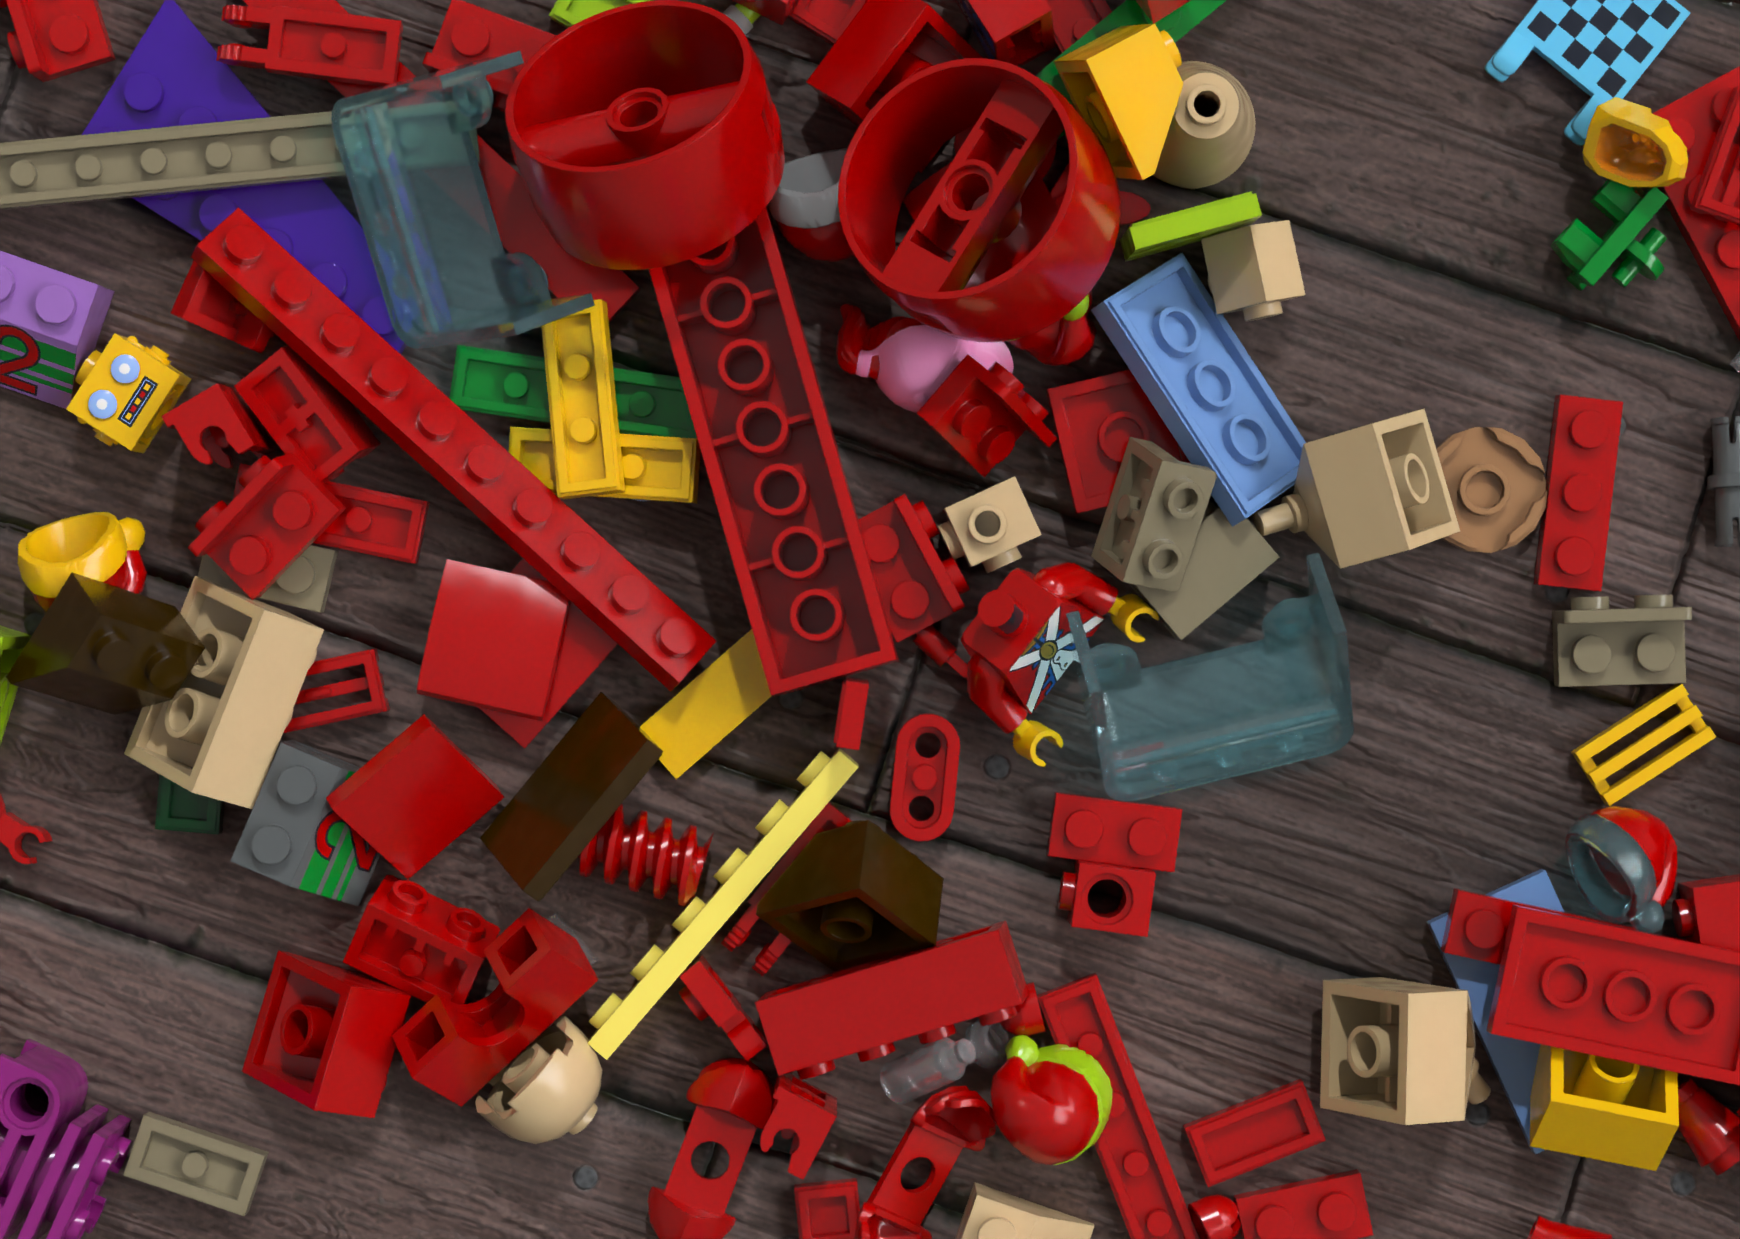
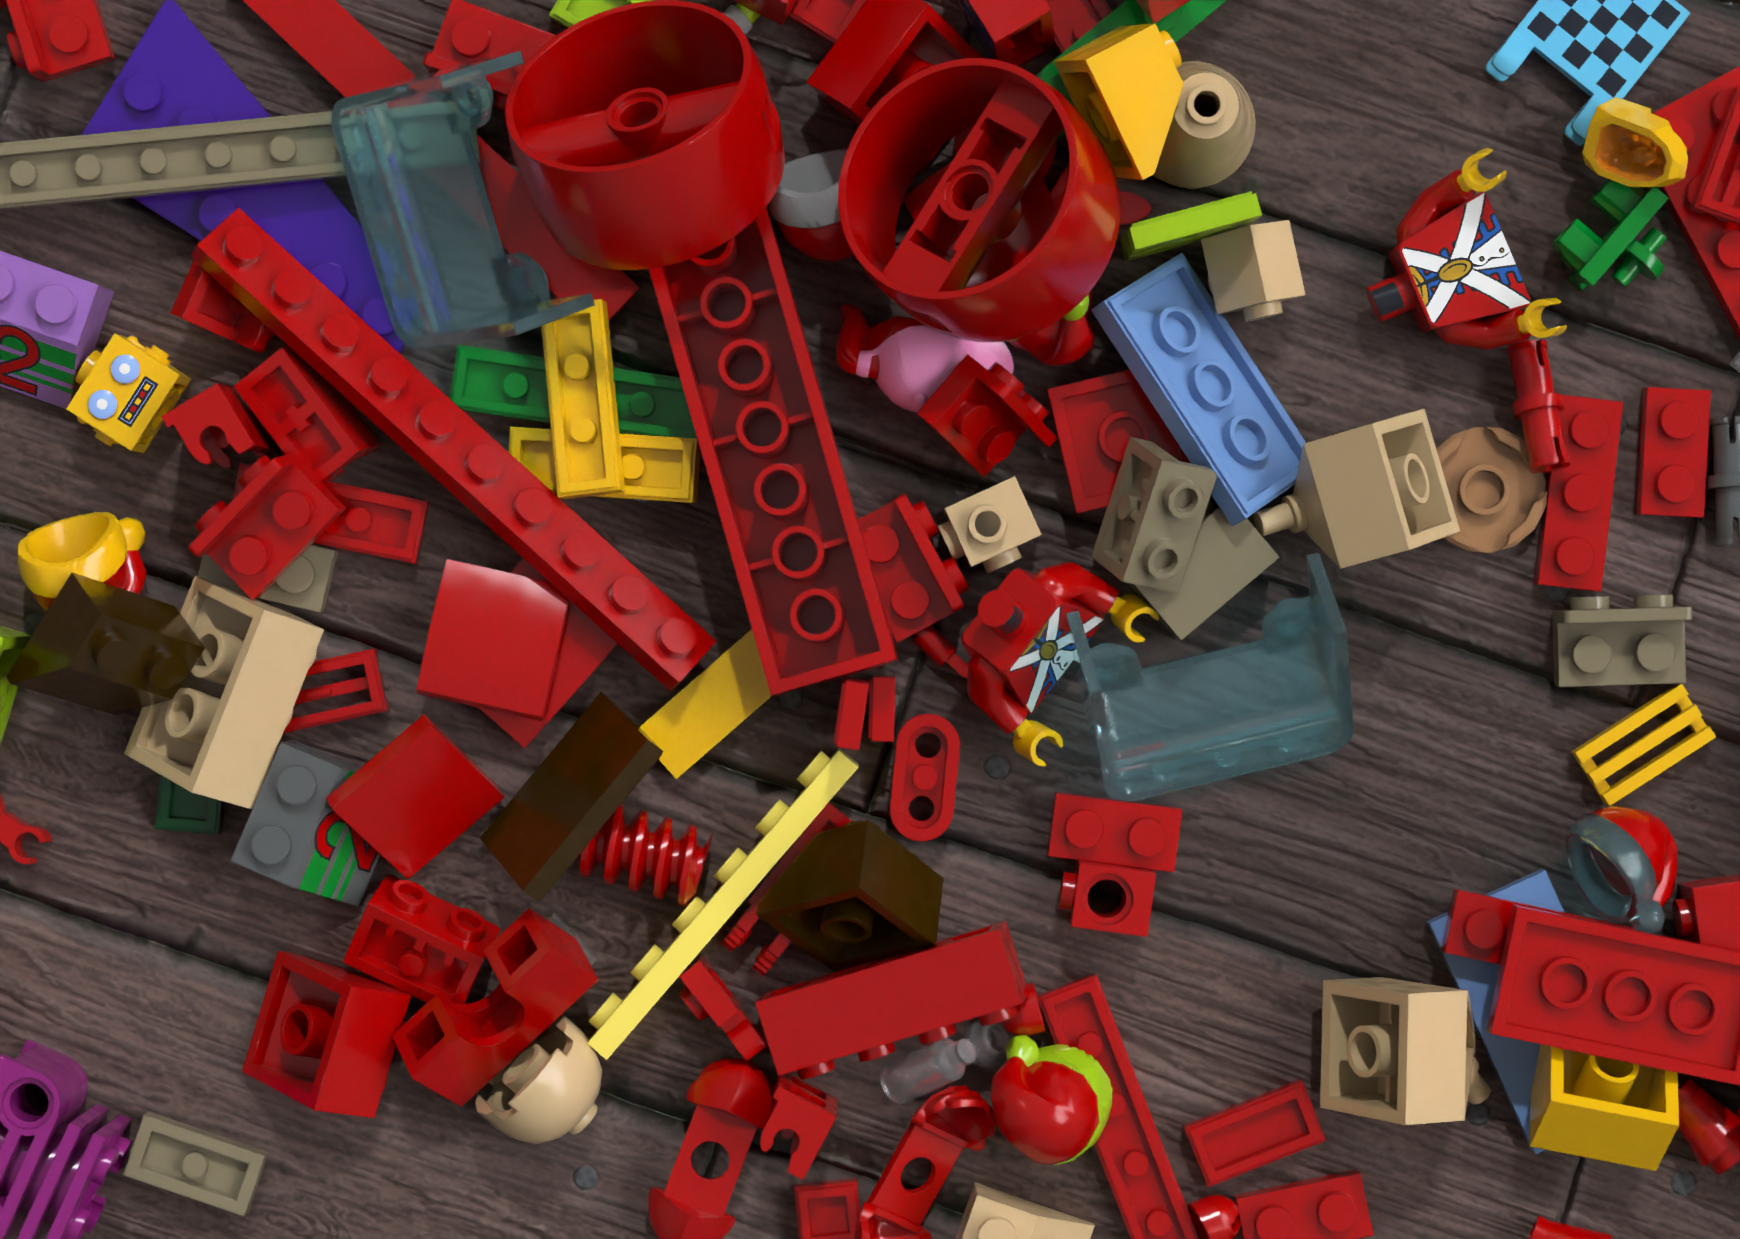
(317, 44): red hinge -> none
(881, 708): none -> red tile
(1459, 268): none -> torso
(1538, 406): none -> red pin
(1673, 452): none -> red plate

